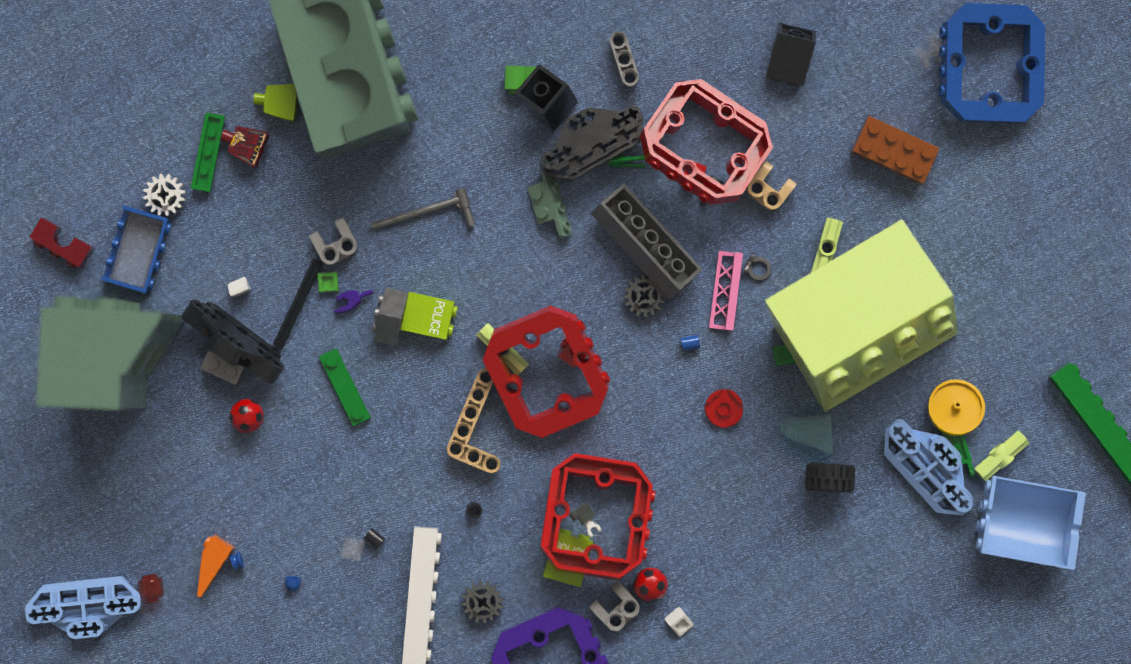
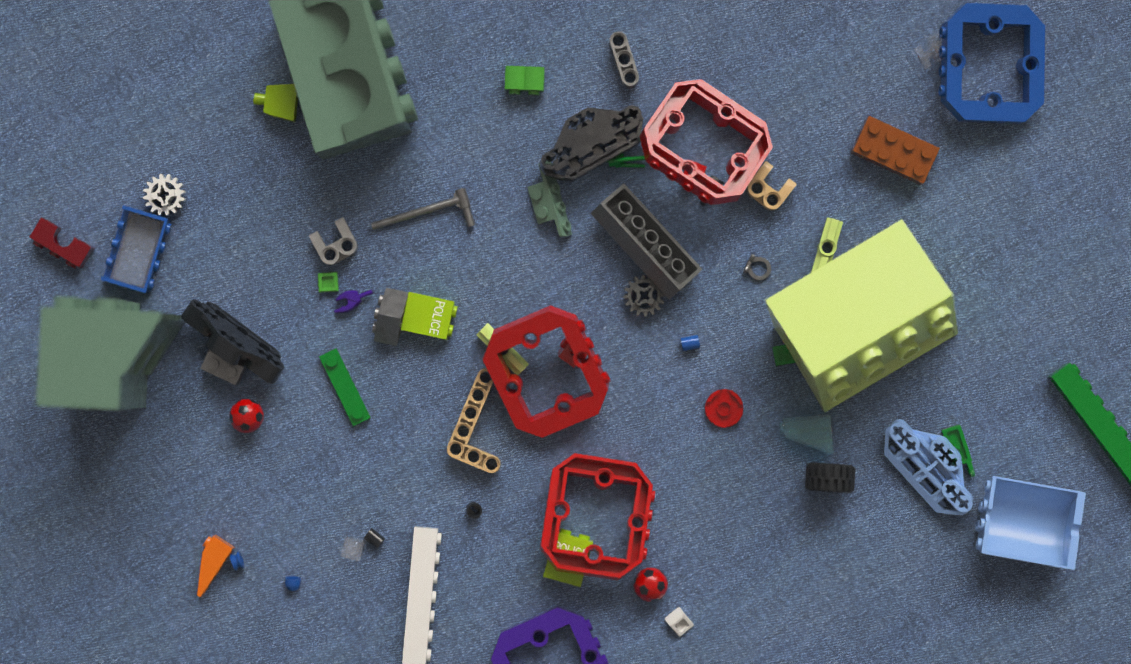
(81, 609): light blue connector -> none
(151, 588): clear red head -> none
(208, 152): green plate -> none
(238, 287): white slope -> none
(246, 144): torso -> none
(297, 303): black axle -> none
(477, 608): dark grey gear -> none
(547, 97): black slope -> none
(584, 515): pearl dark grey piece -> none
(619, 610): light grey piece -> none
(733, 290): bright pink fence -> none
(791, 54): black slope -> none
(956, 407): yellow piece -> none
(1001, 455): yellowish green piece -> none

